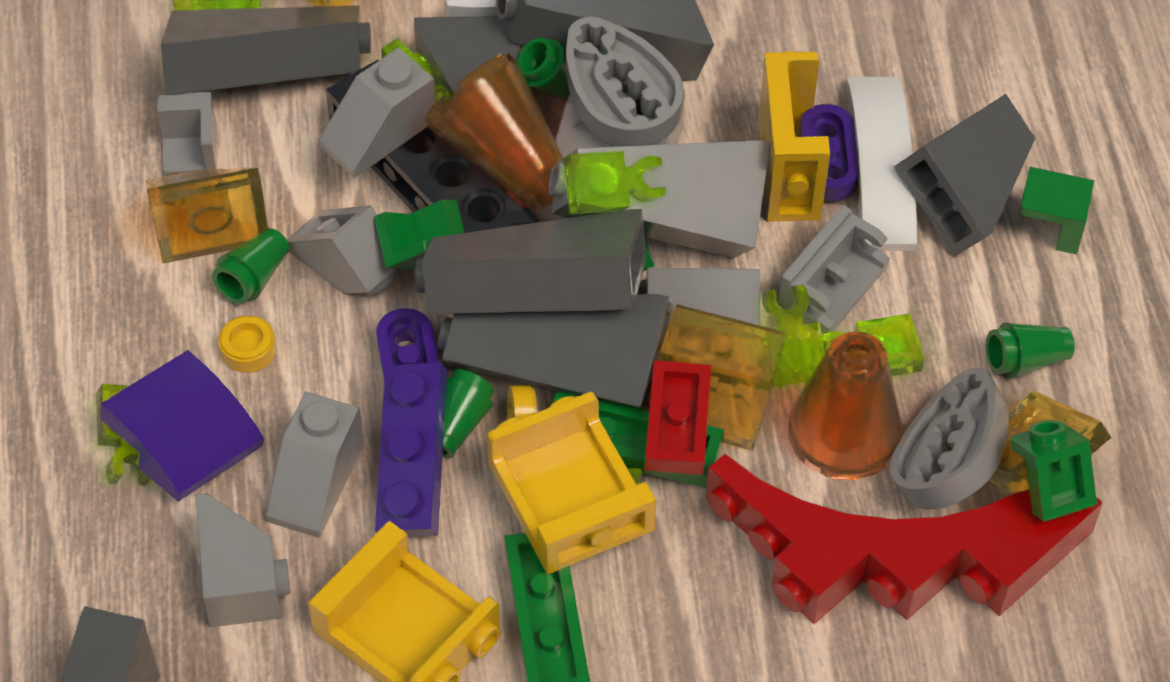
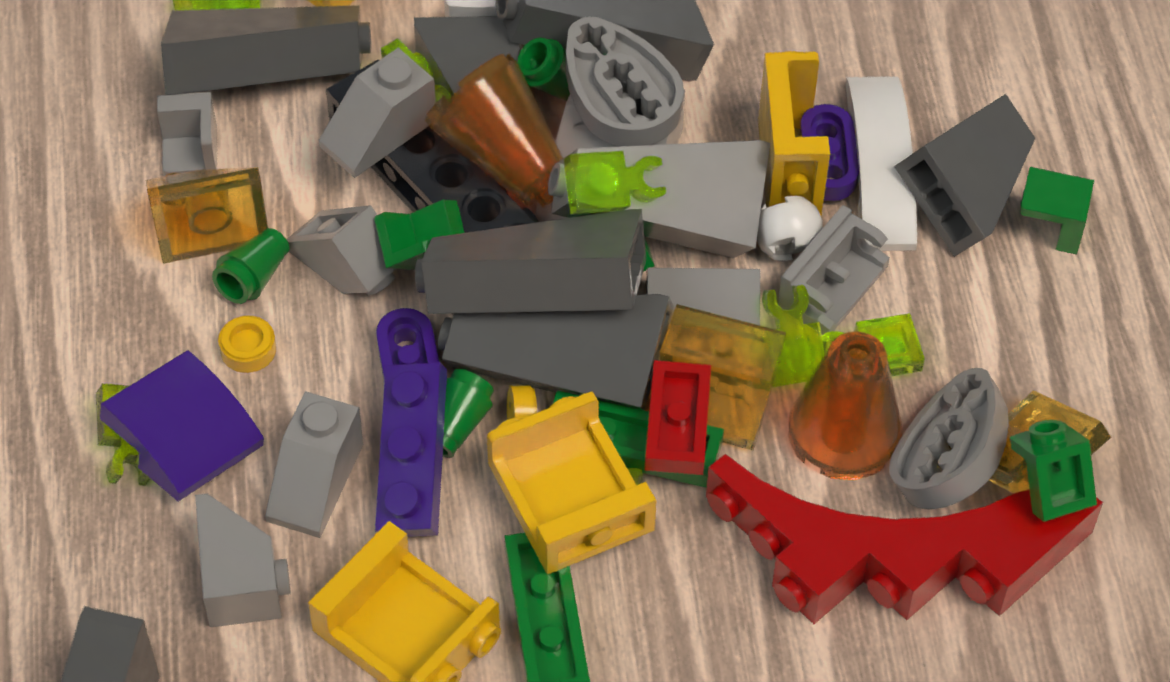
(788, 227): none -> white piece
(1027, 347): green cone -> none

